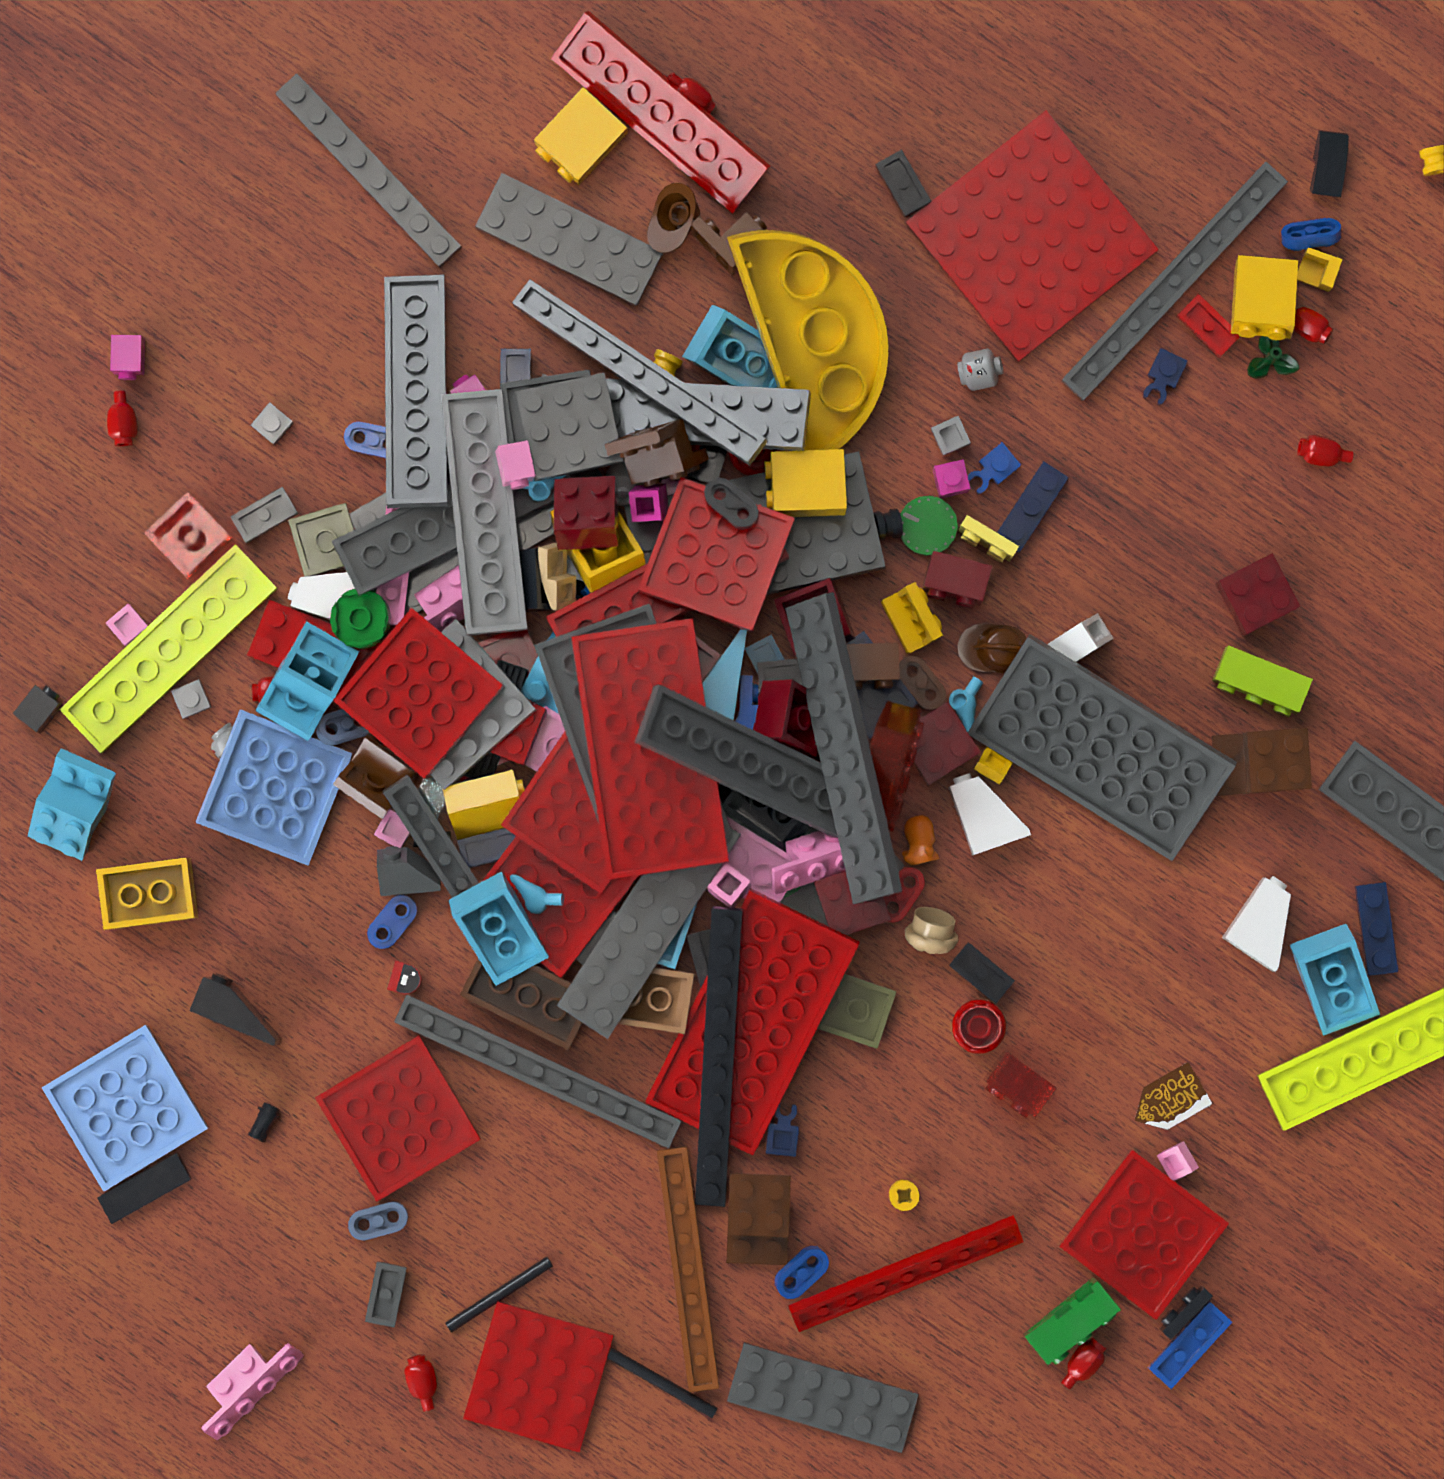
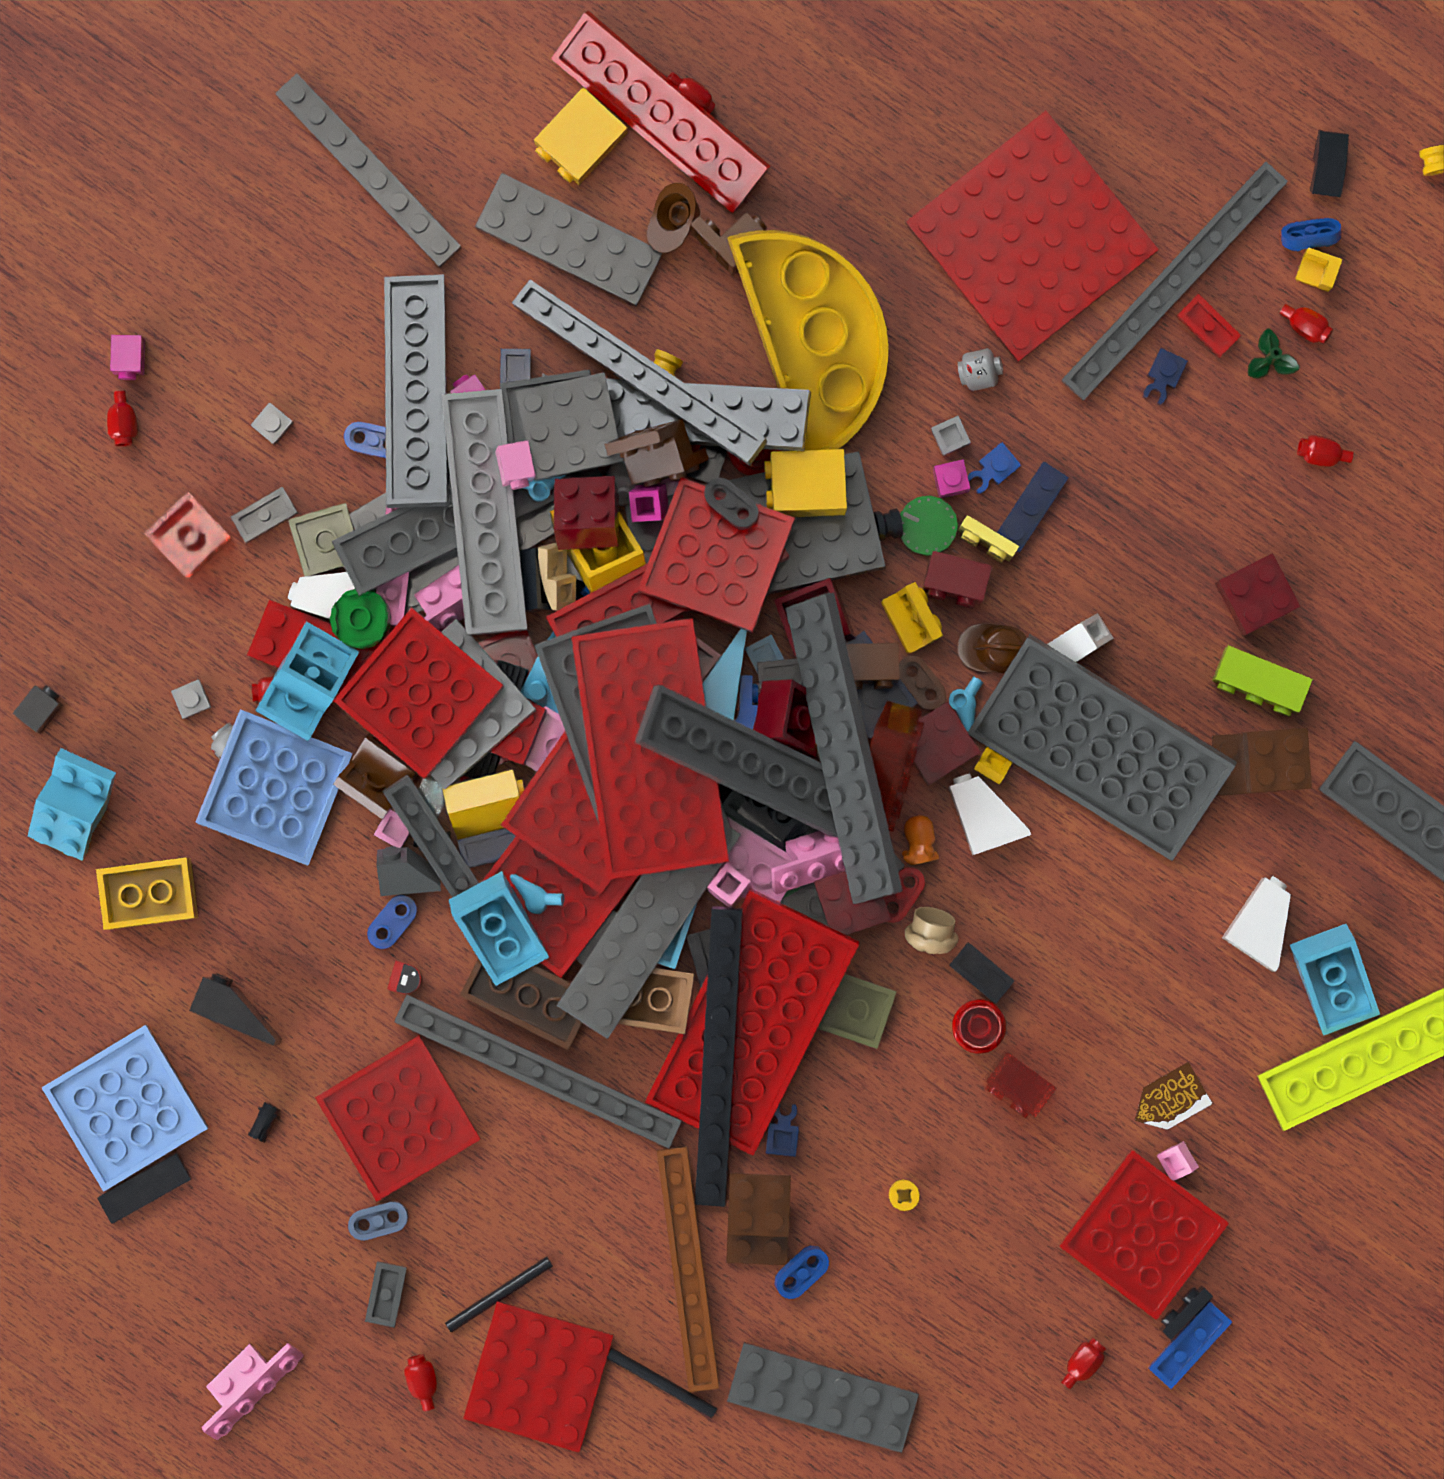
(126, 624): bright pink plate -> none
(168, 649): neon yellow plate -> none
(343, 726): sand blue plate -> none
(730, 351): medium azure slope -> none
(903, 183): black plate -> none
(906, 1273): red plate -> none
(1072, 1322): green wedge -> none
(1264, 297): yellow brick -> none
(1376, 929): dark blue plate -> none

